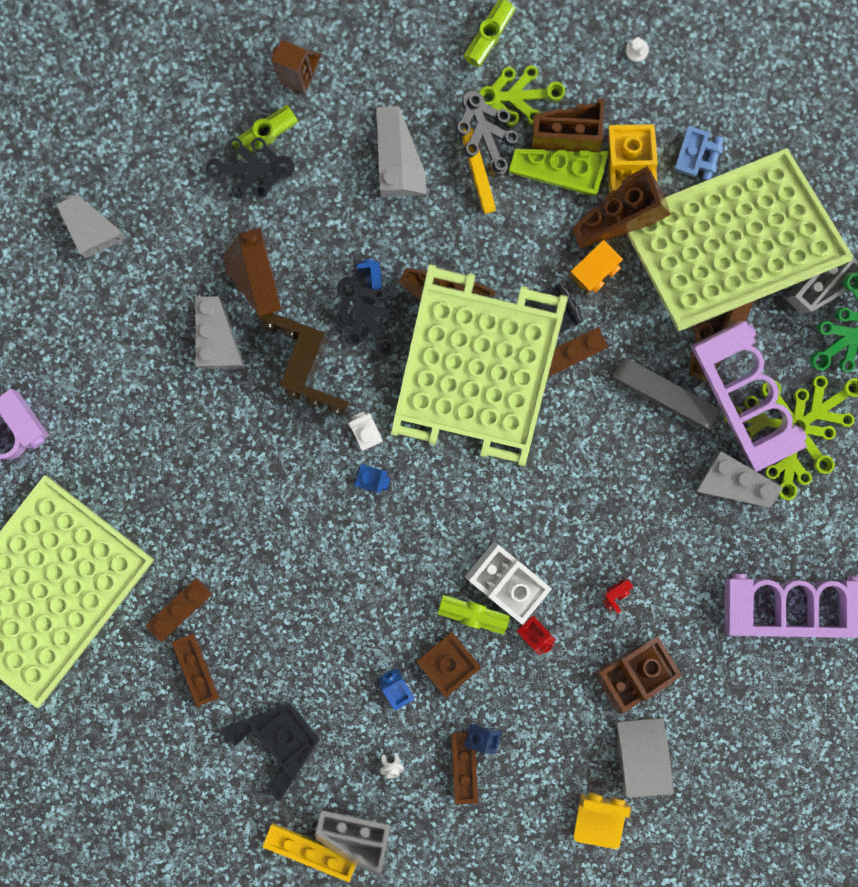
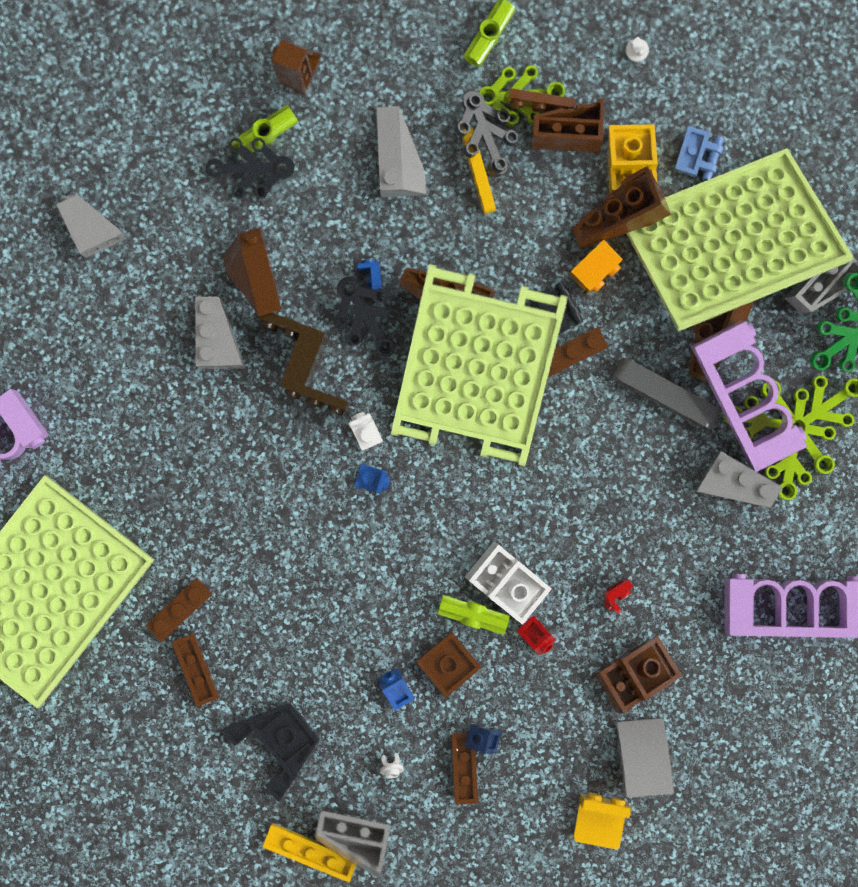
(537, 101): none -> reddish brown plate
(564, 169): lime wing -> none

